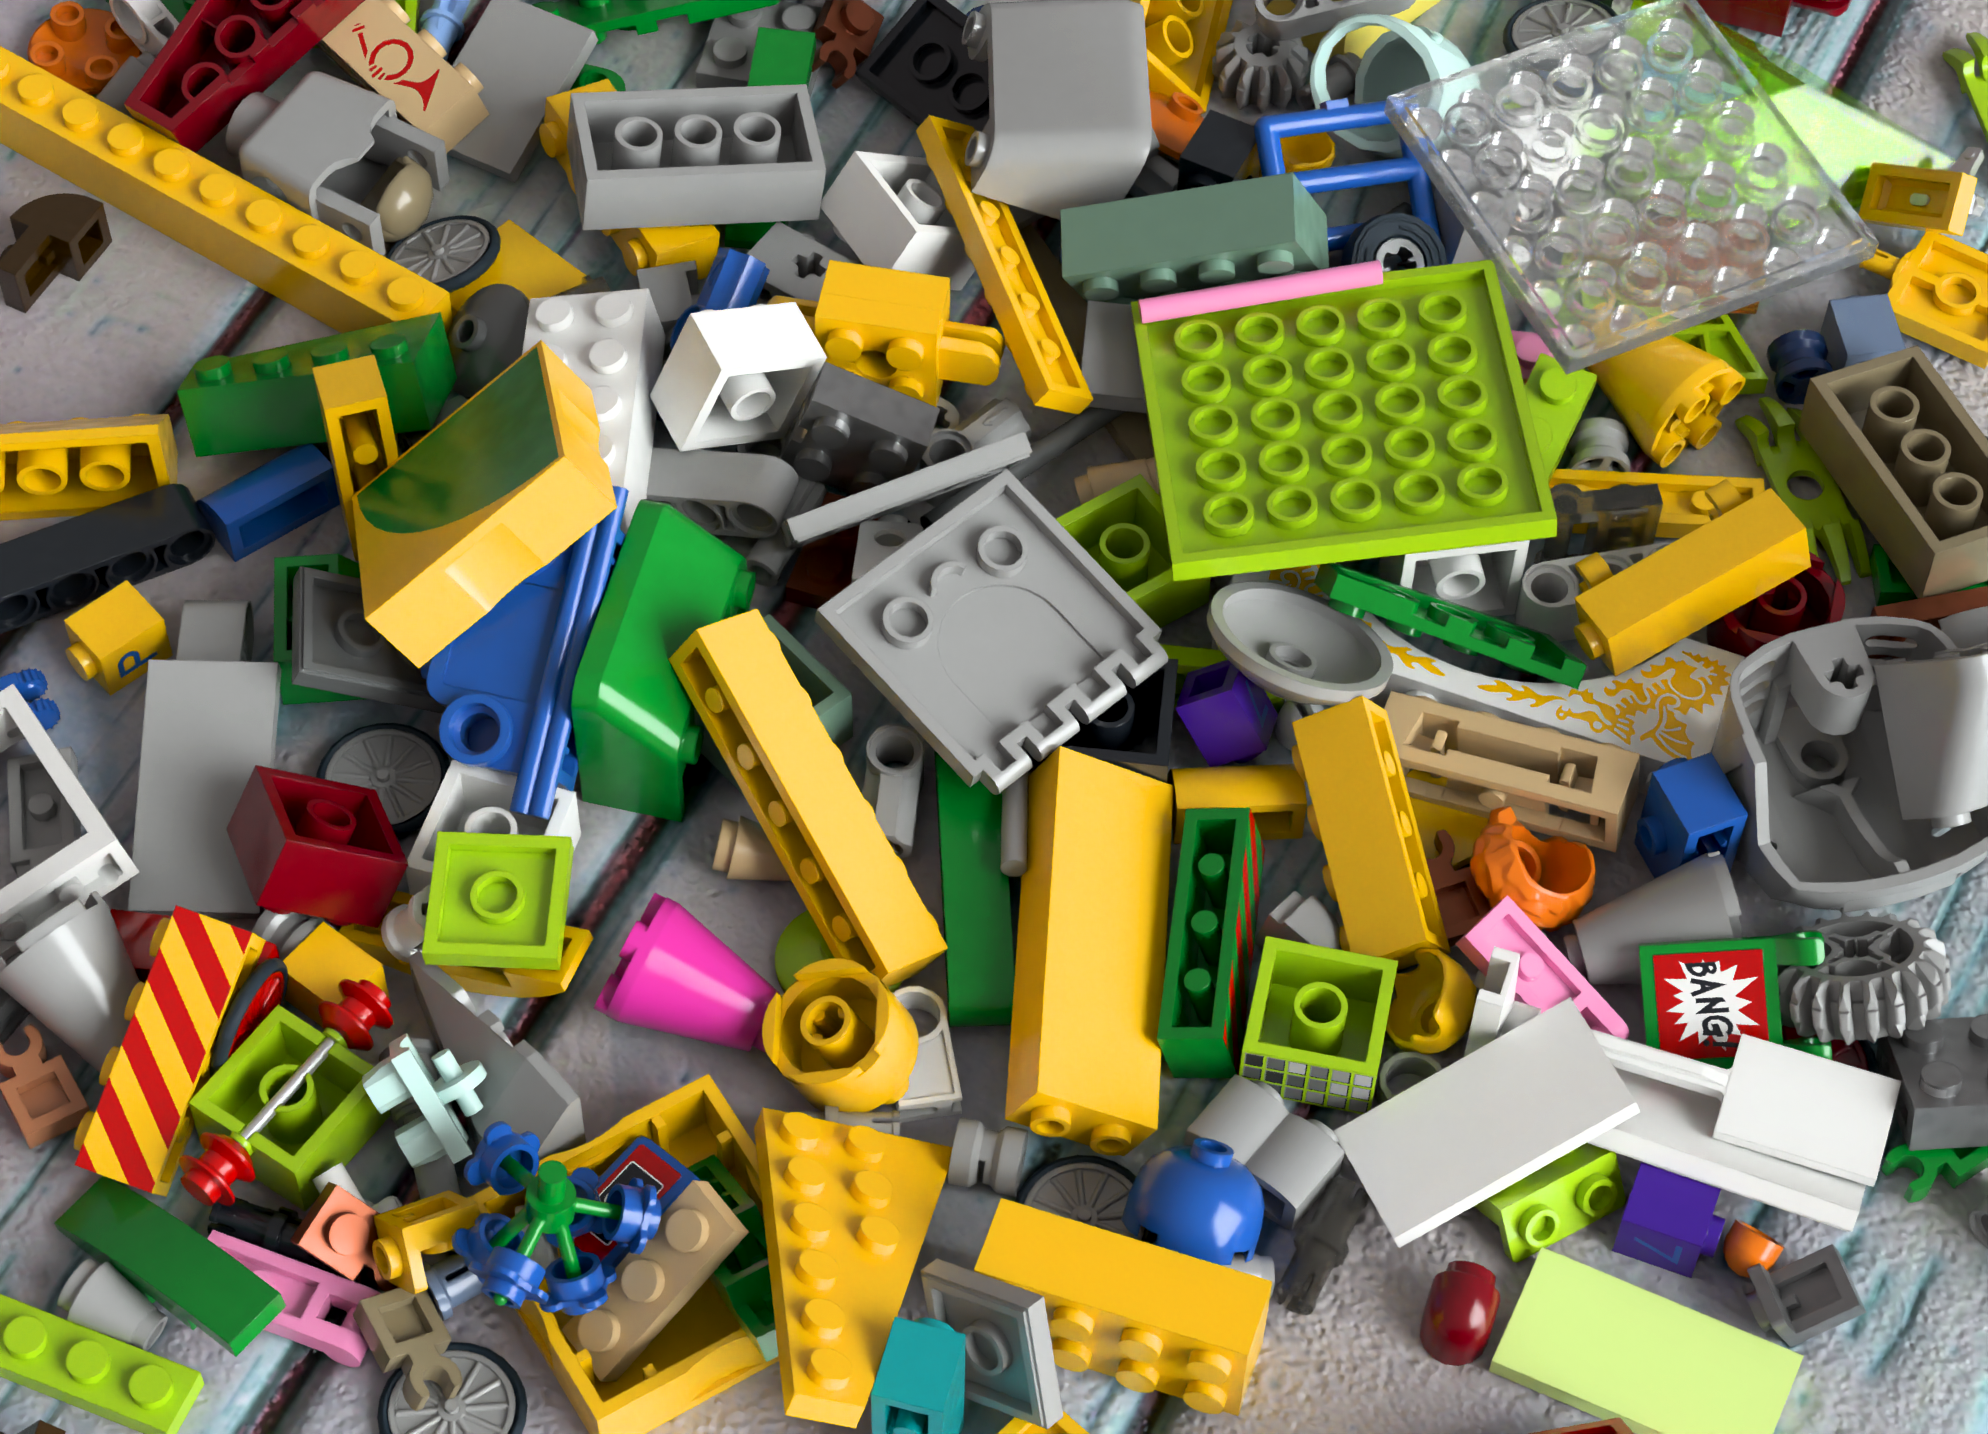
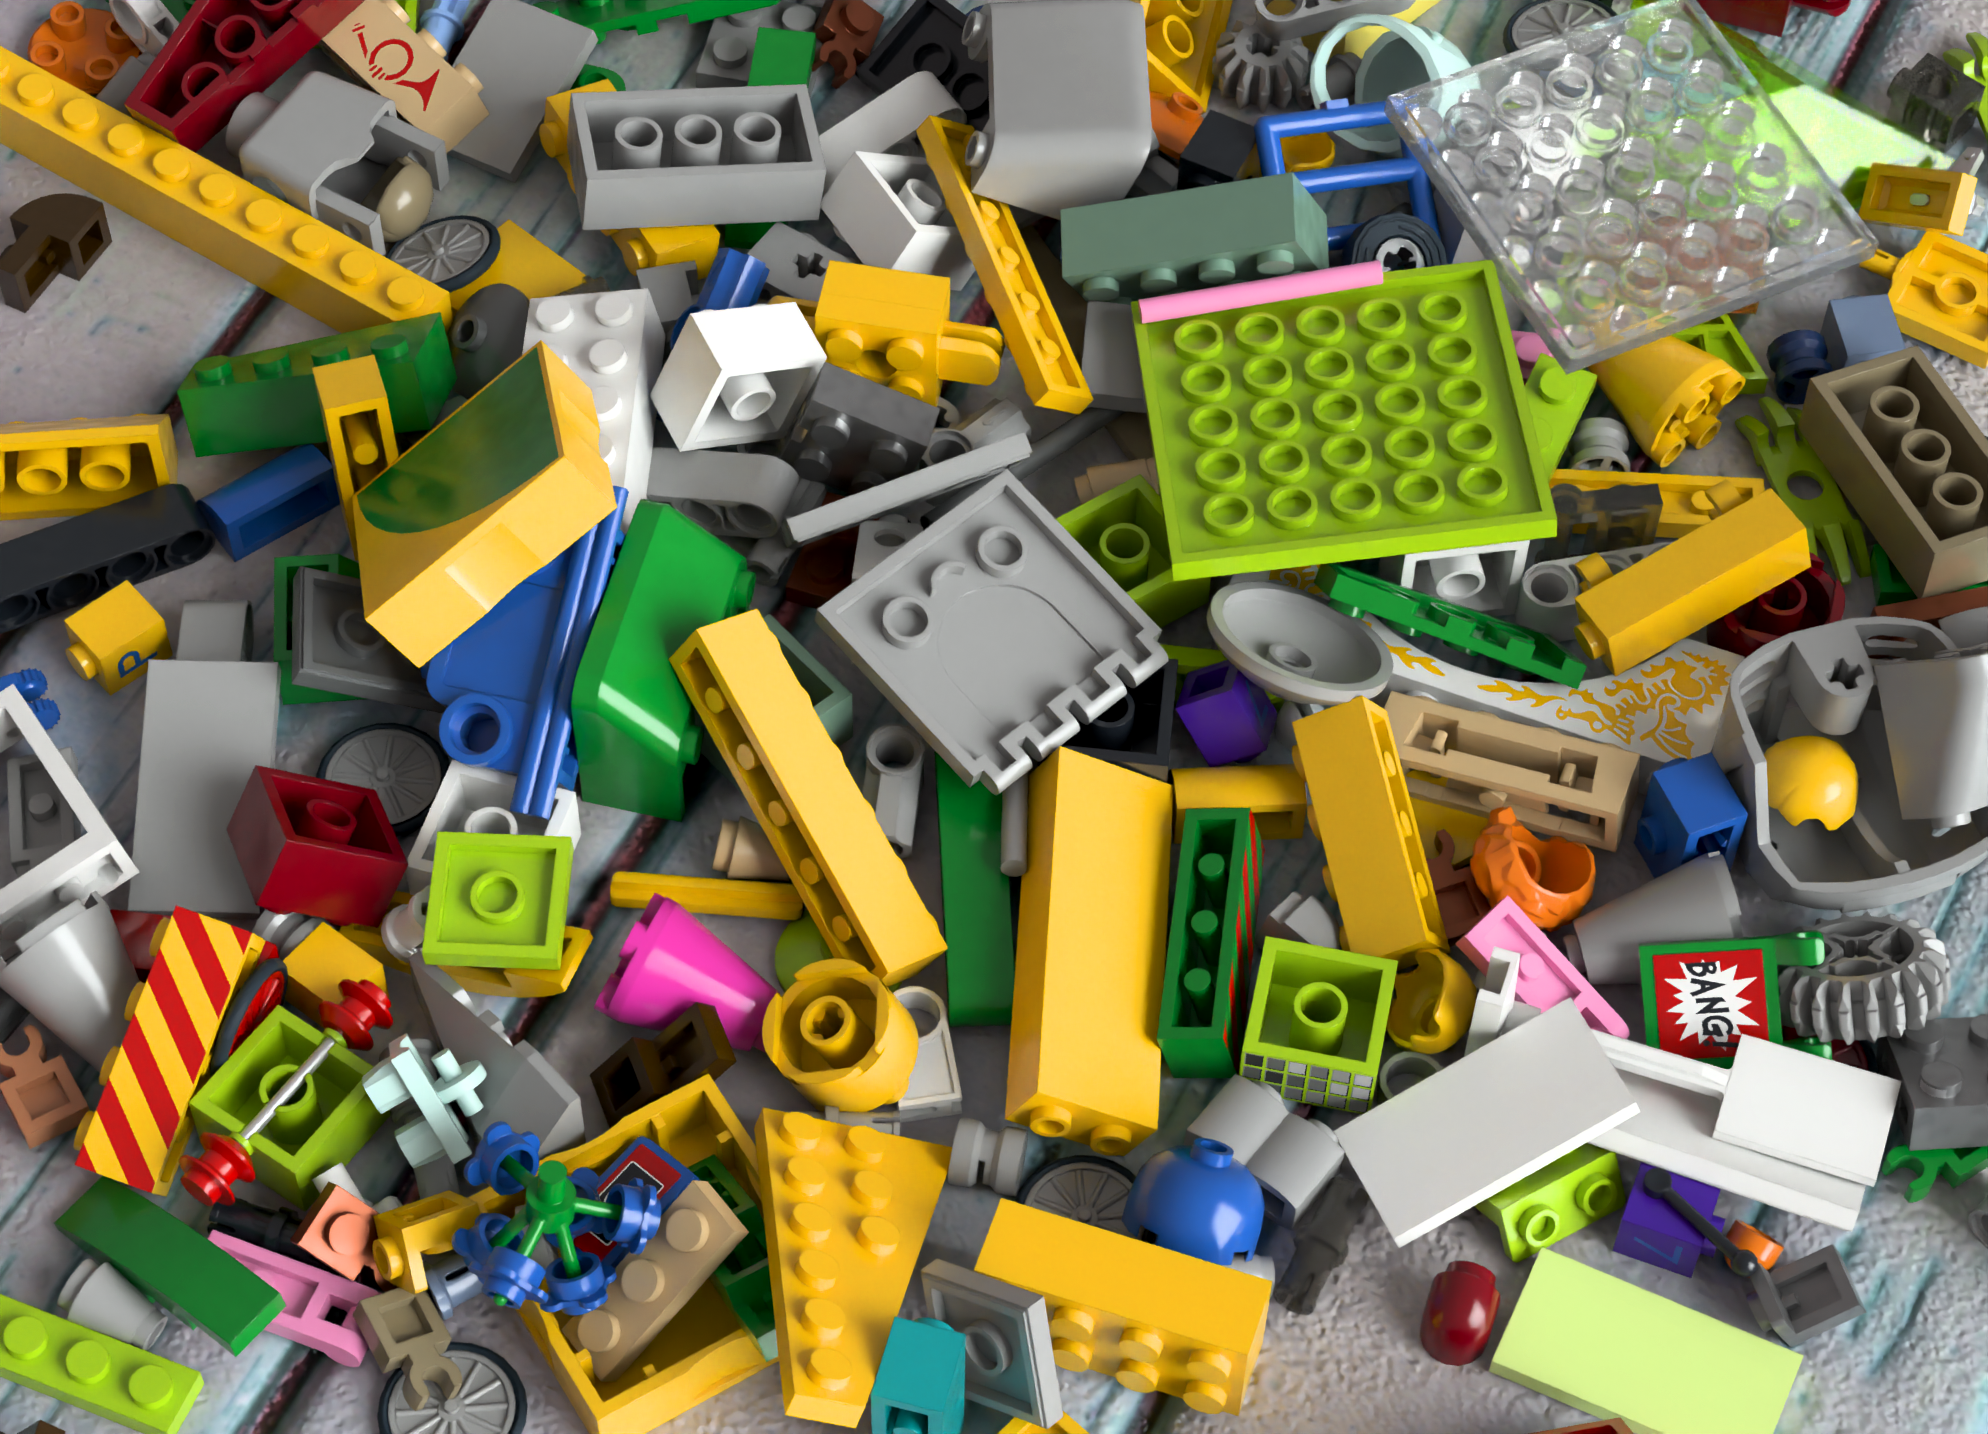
(656, 1067): none -> dark brown brick
(708, 895): none -> yellow axle
(889, 123): none -> white beam
(1658, 1185): none -> black hinge
(1812, 780): none -> yellow hair
(1934, 102): none -> clear smoke brick

